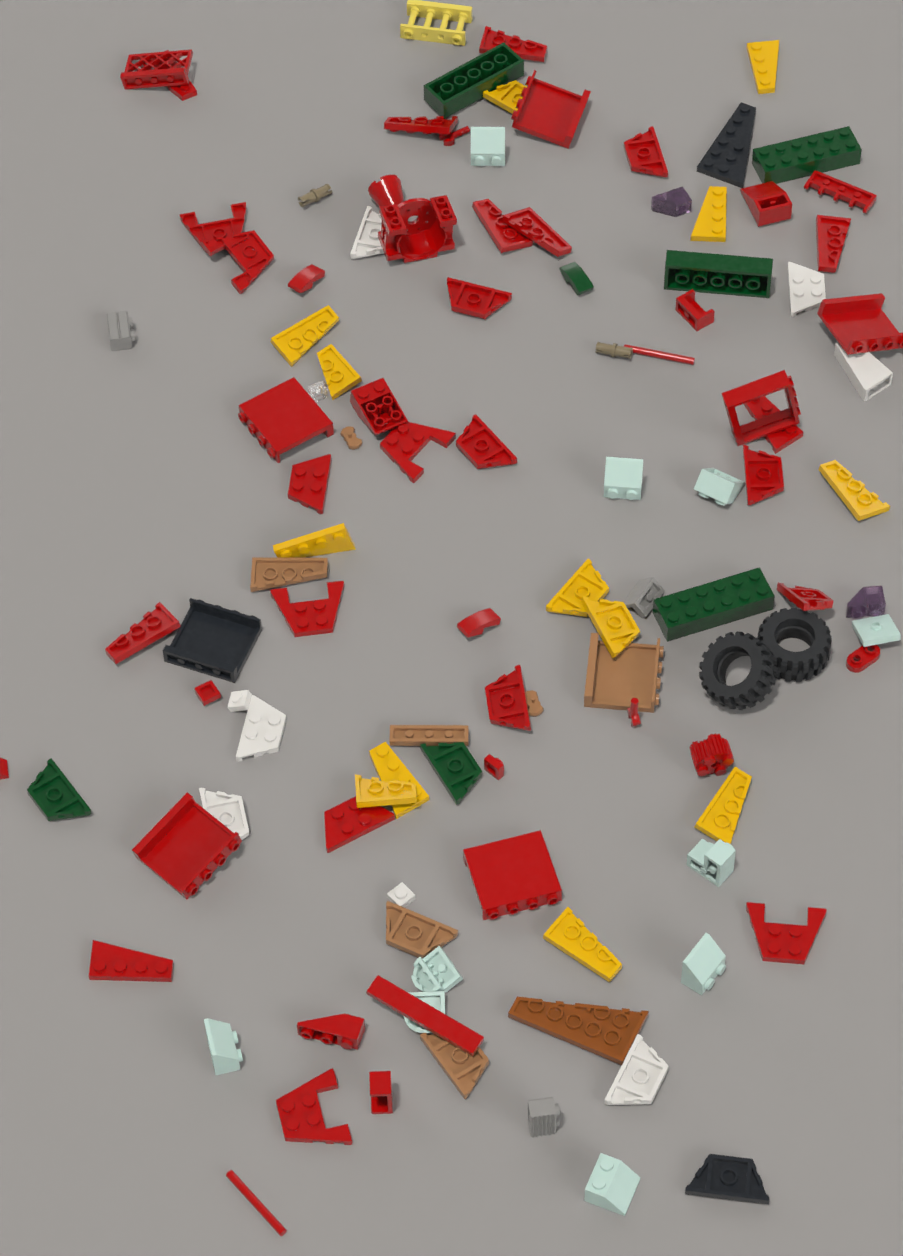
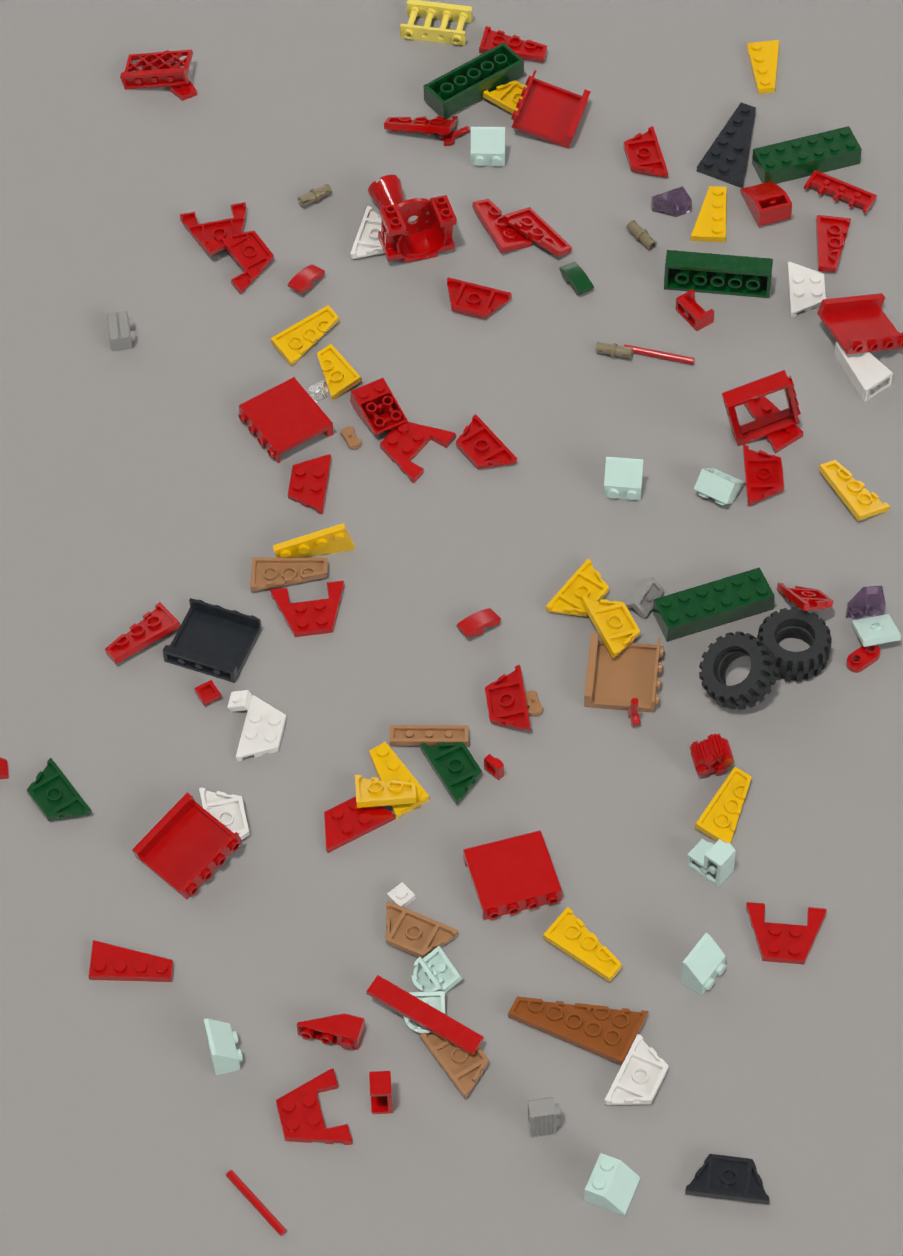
(641, 235): none -> dark tan pin

